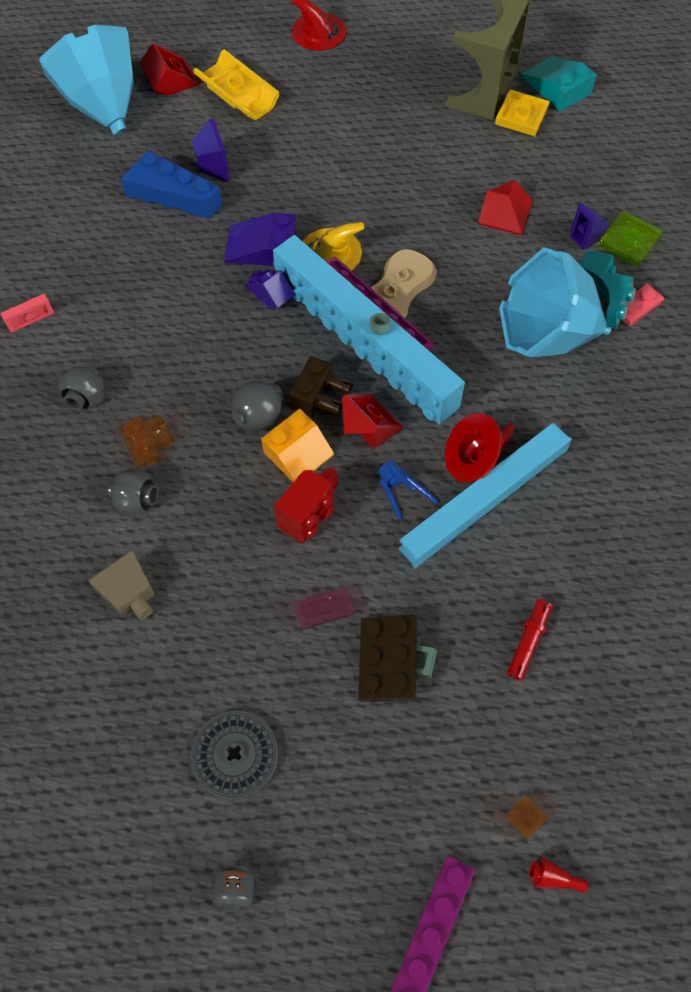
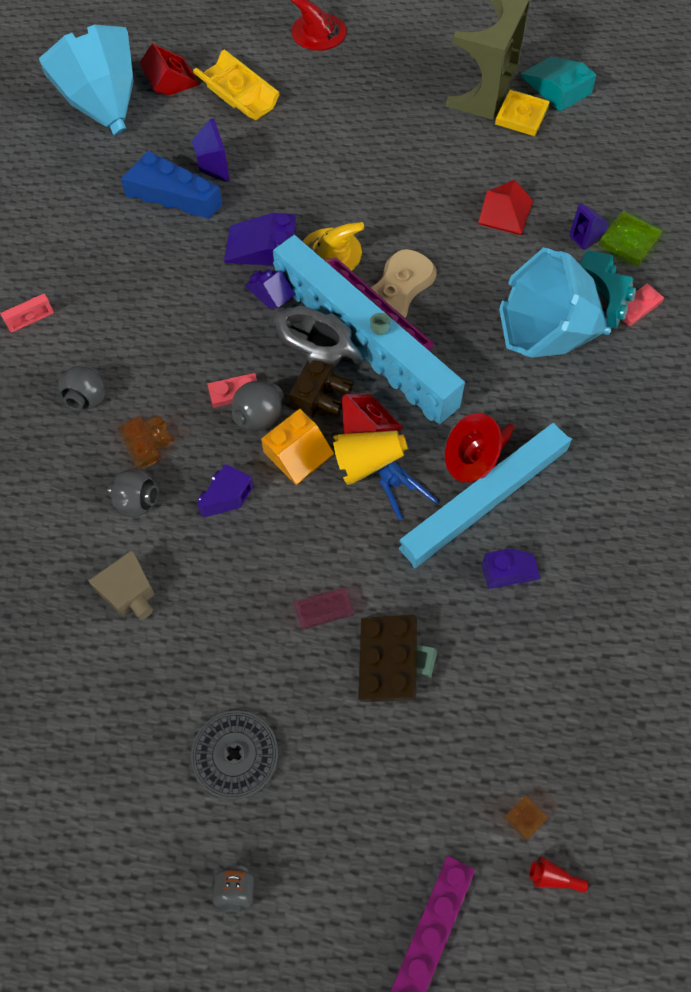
(224, 390): none -> coral plate
(227, 492): none -> dark purple slope
(306, 503): red hinge -> none
(316, 335): none -> flat silver piece
(367, 452): none -> yellow cone
(509, 568): none -> dark purple slope
(533, 630): red pin -> none

